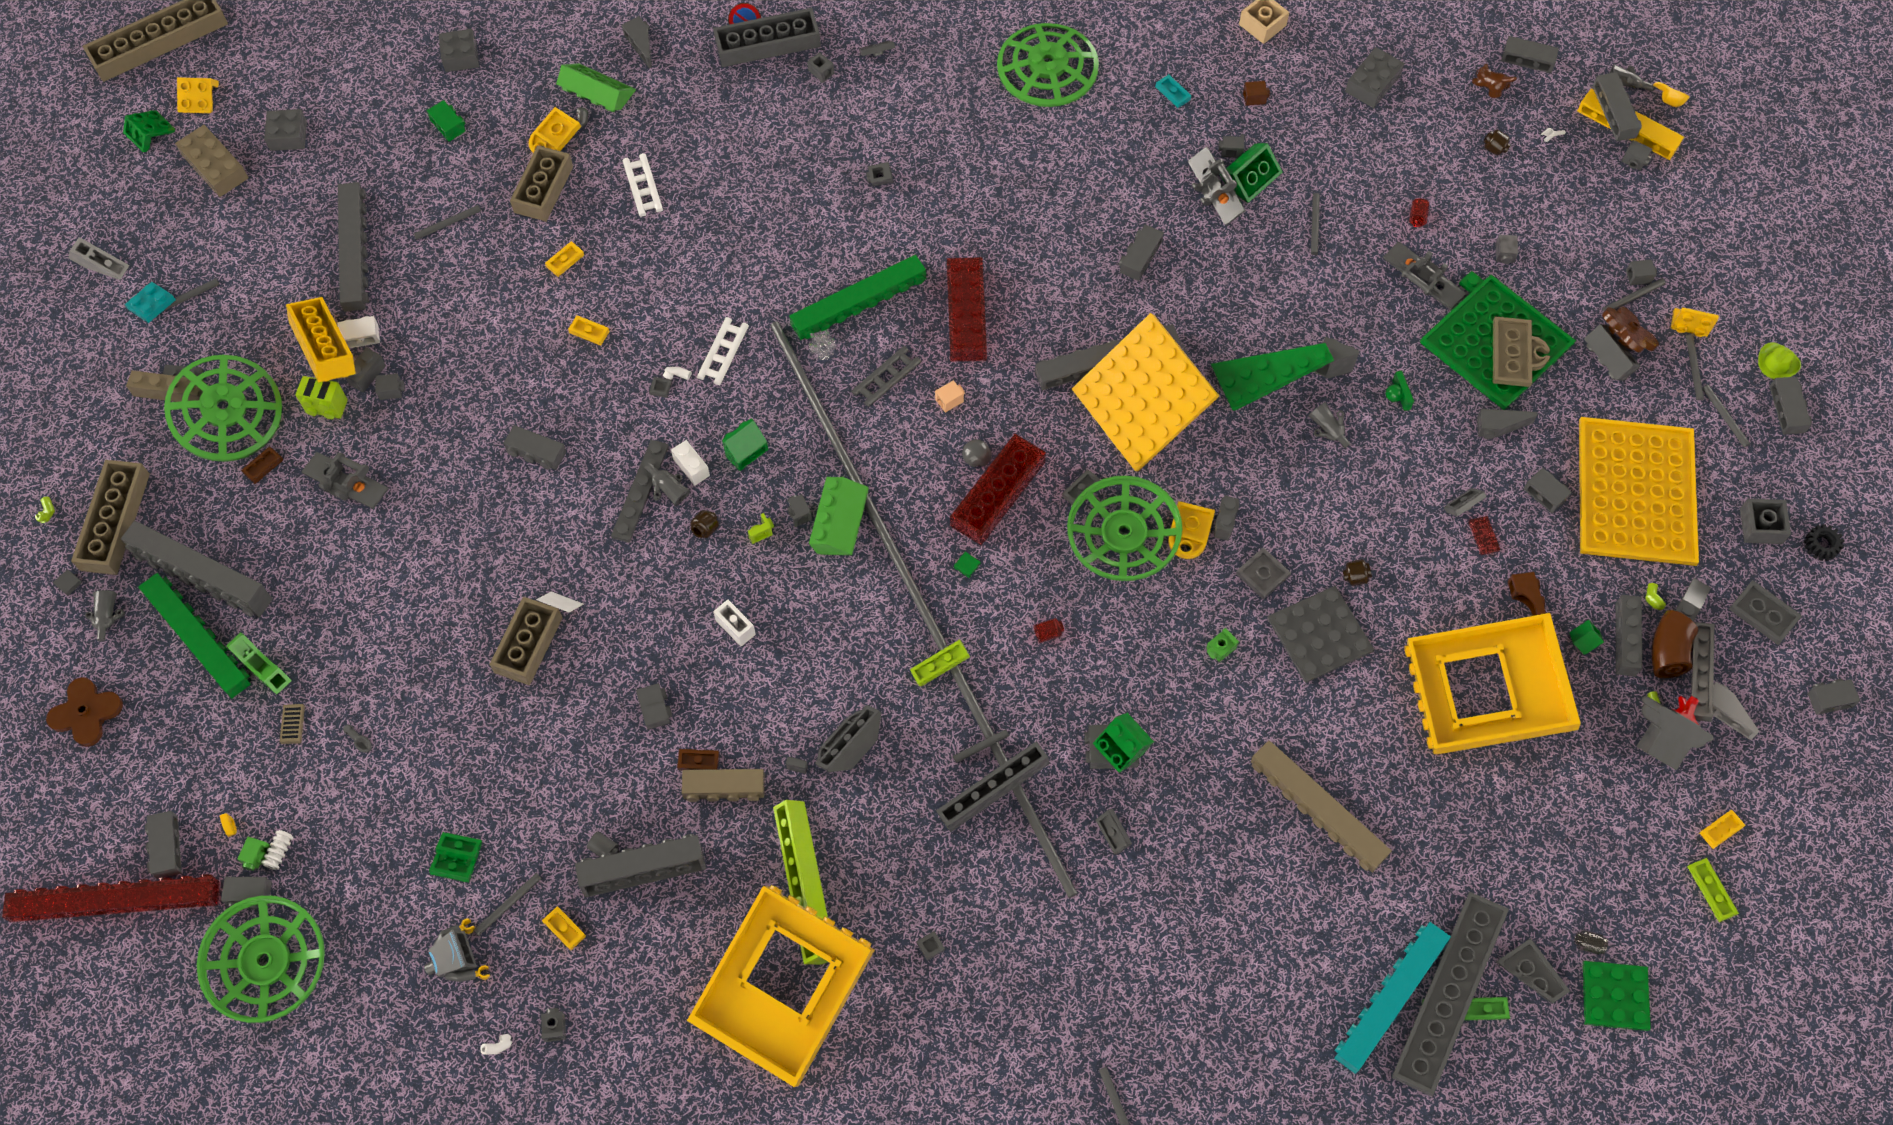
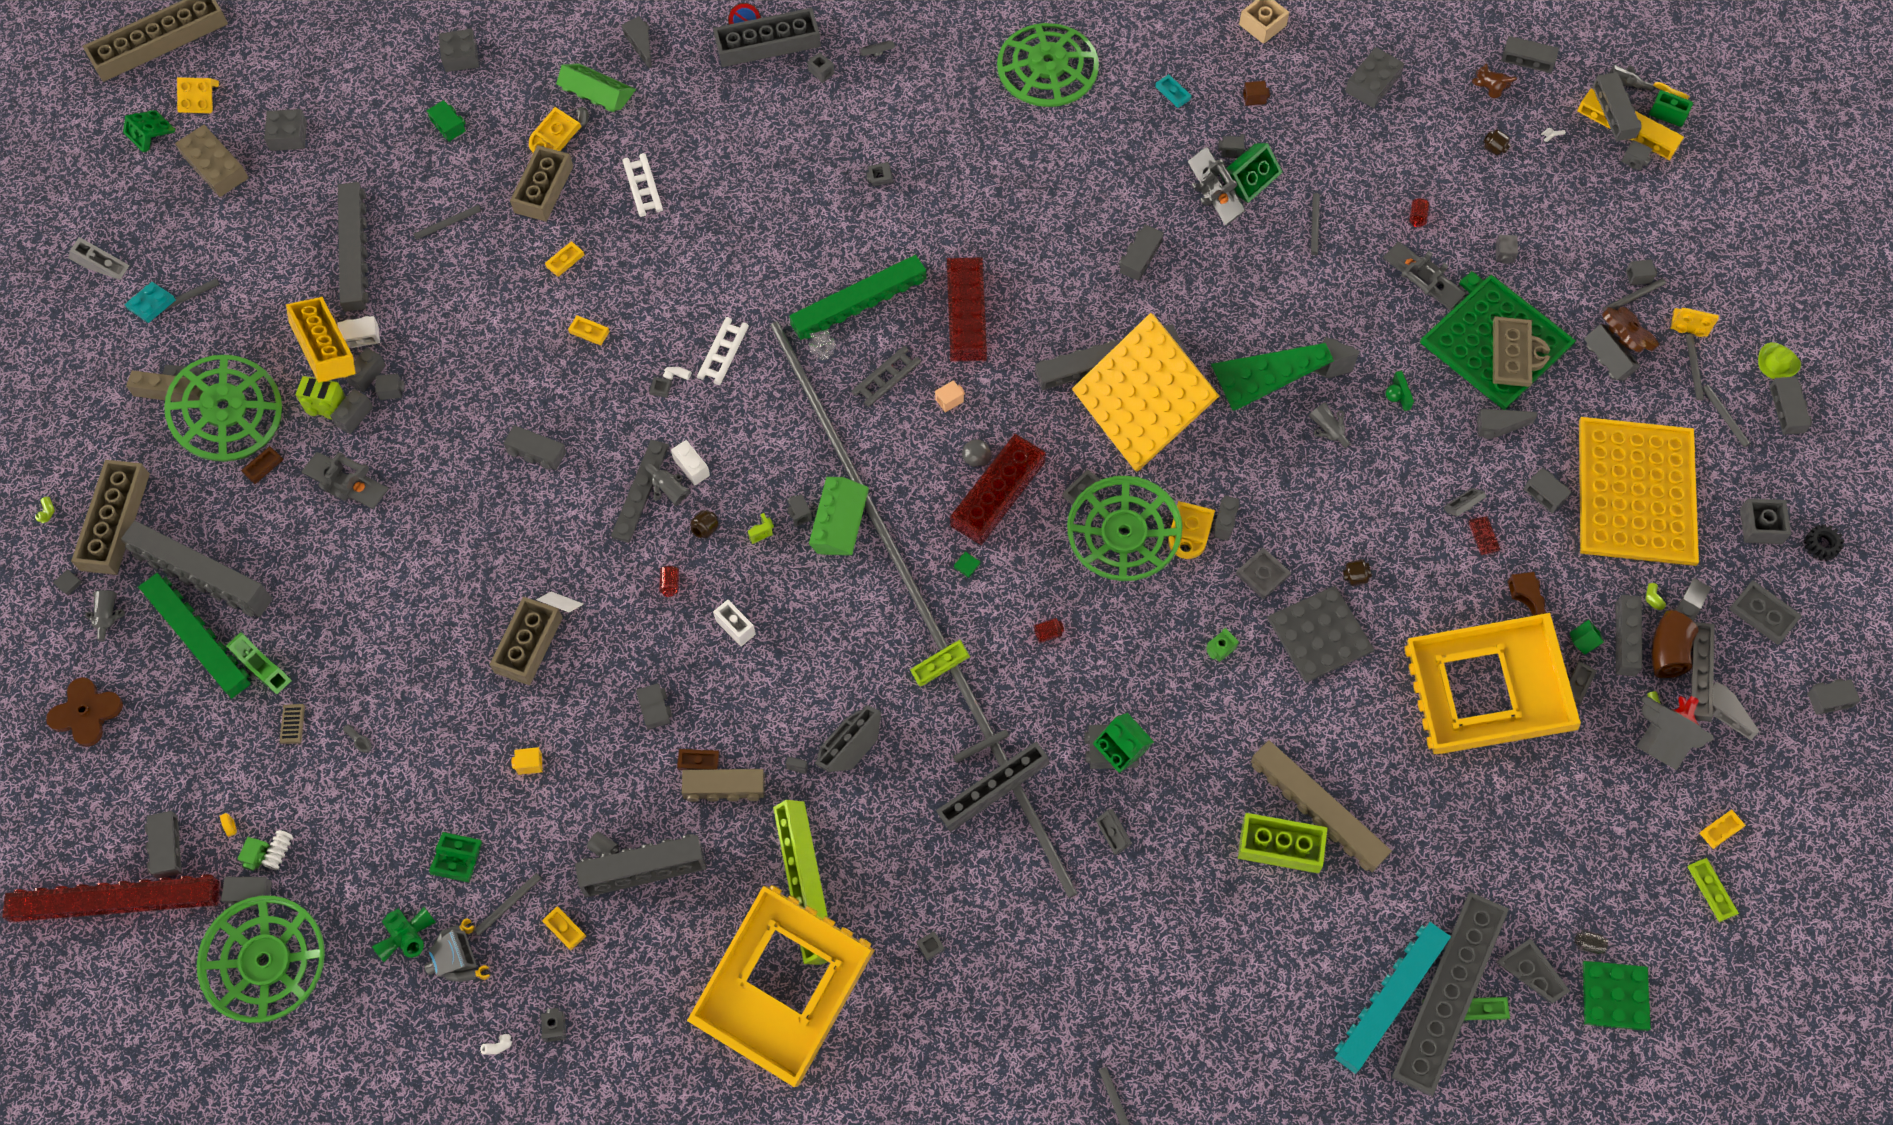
(351, 411): none -> dark grey brick
(403, 934): none -> green brick
(527, 761): none -> yellow brick
(669, 581): none -> clear red brick
(744, 444): green slope -> none
(1282, 843): none -> lime brick
(1581, 680): none -> dark grey plate
(1671, 108): none -> green brick

